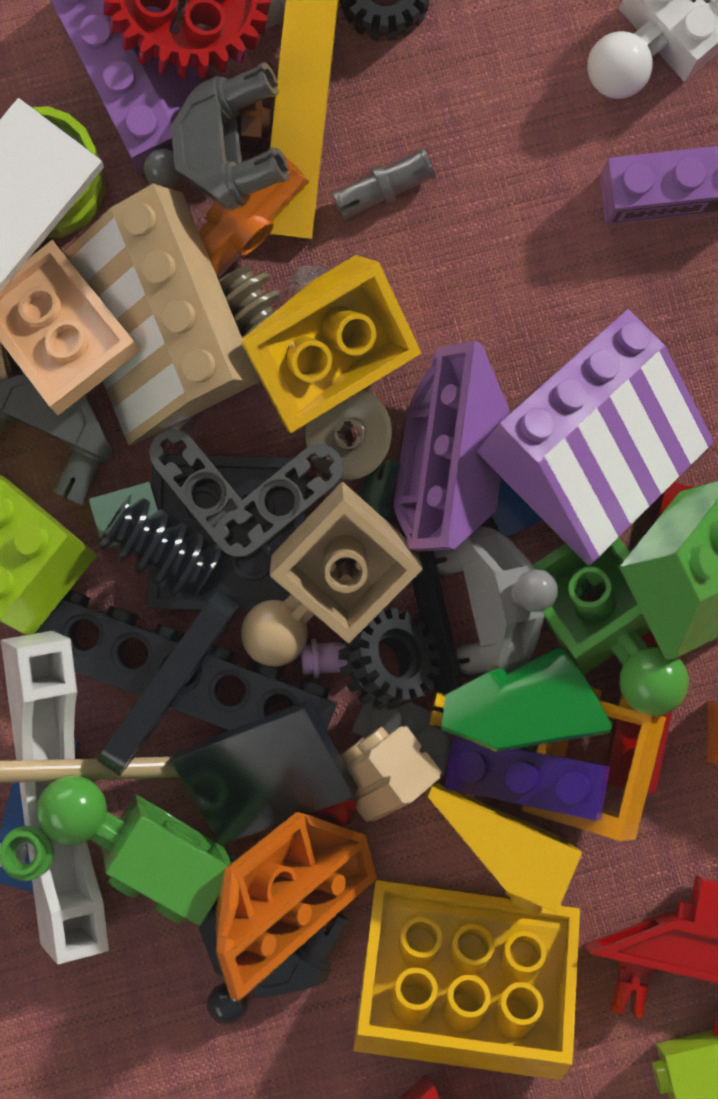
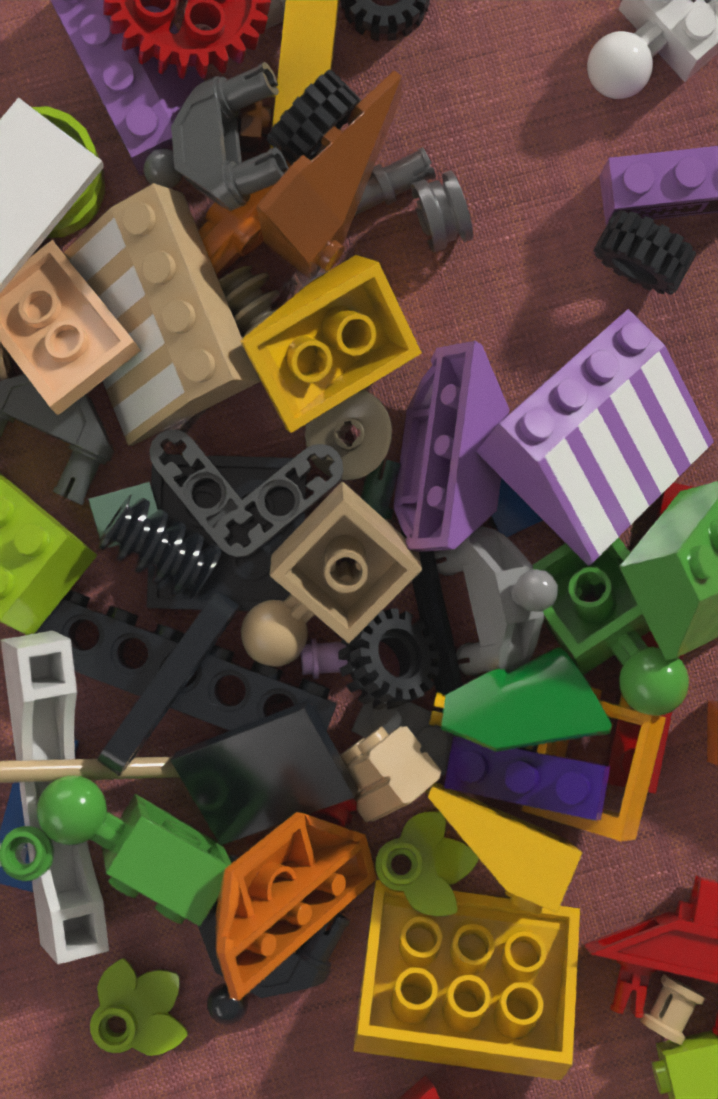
(143, 1006): none -> lime plate
(312, 116): none -> black tyre
(317, 199): none -> dark orange wedge
(434, 864): none -> lime plate
(442, 211): none -> flat silver wheel
(644, 252): none -> black tyre
(672, 1009): none -> tan bush

